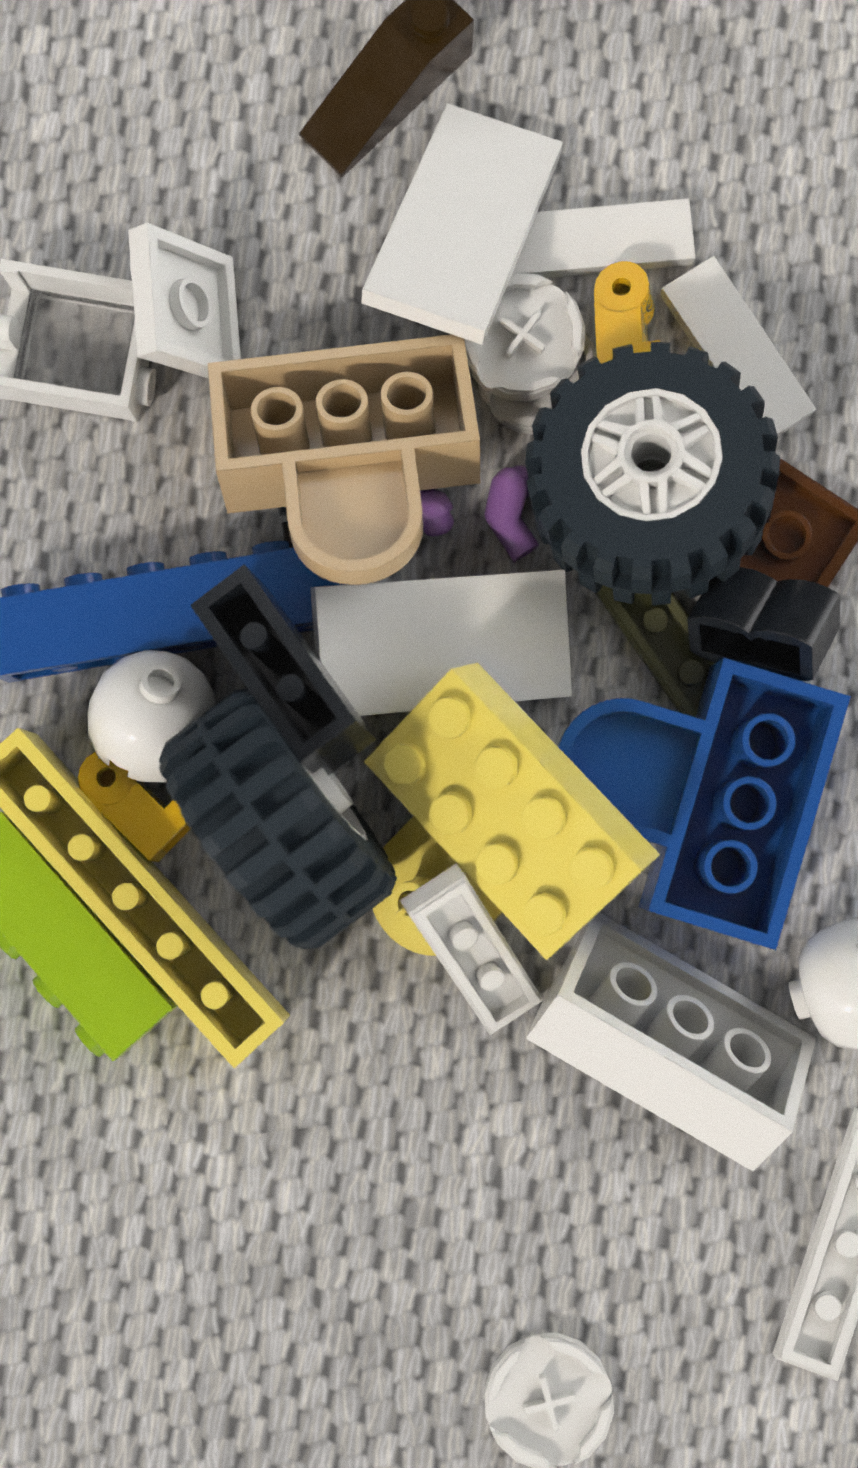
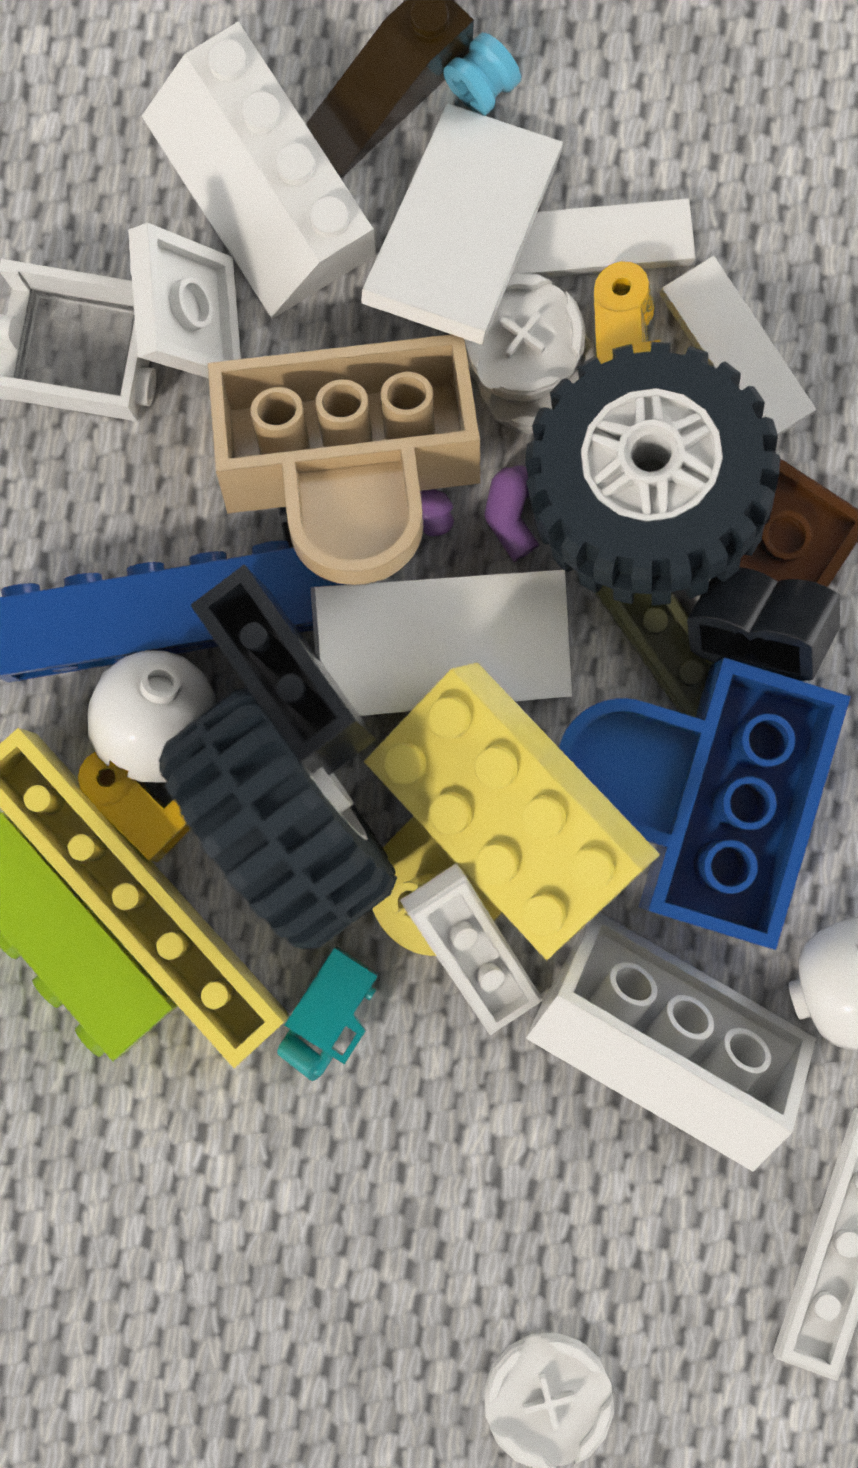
(258, 172): none -> white slope
(325, 1012): none -> teal piece
(482, 74): none -> medium azure wheel

